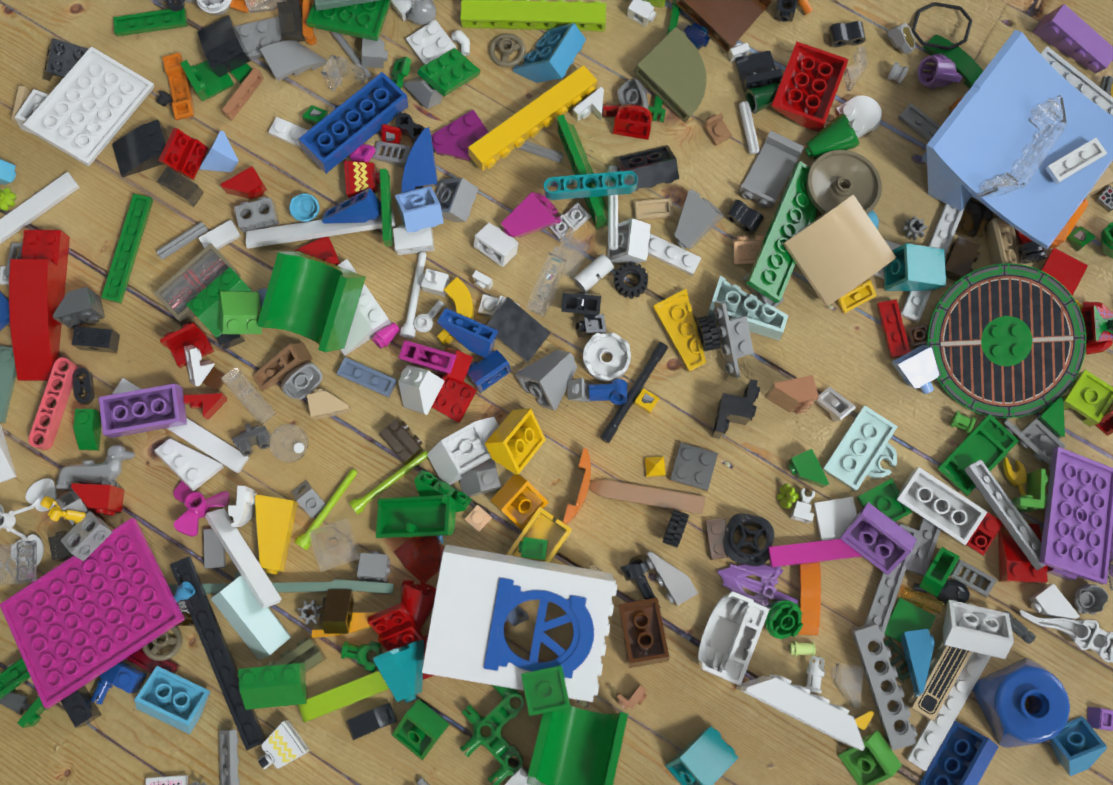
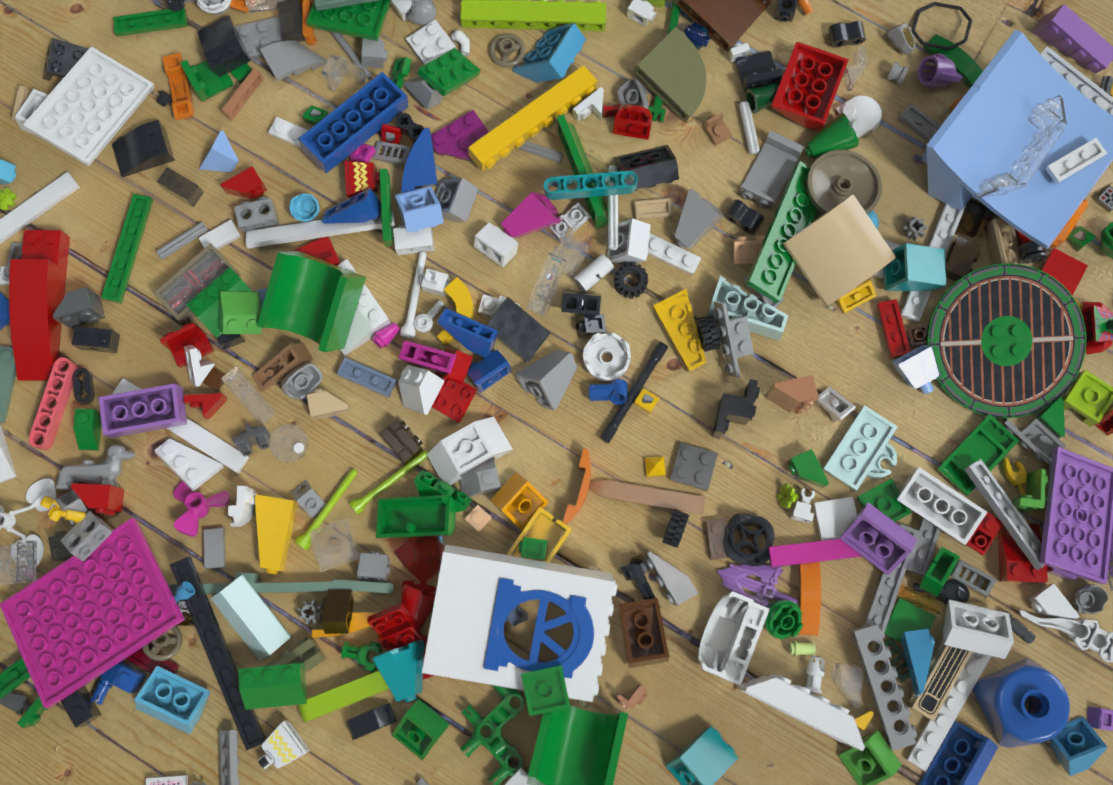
(183, 154): red slope -> none
(243, 558): white tile -> none
(482, 281): white plate -> none
(516, 440): yellow slope -> none
(578, 390): light grey bracket -> none
(962, 422): bright green bush -> none

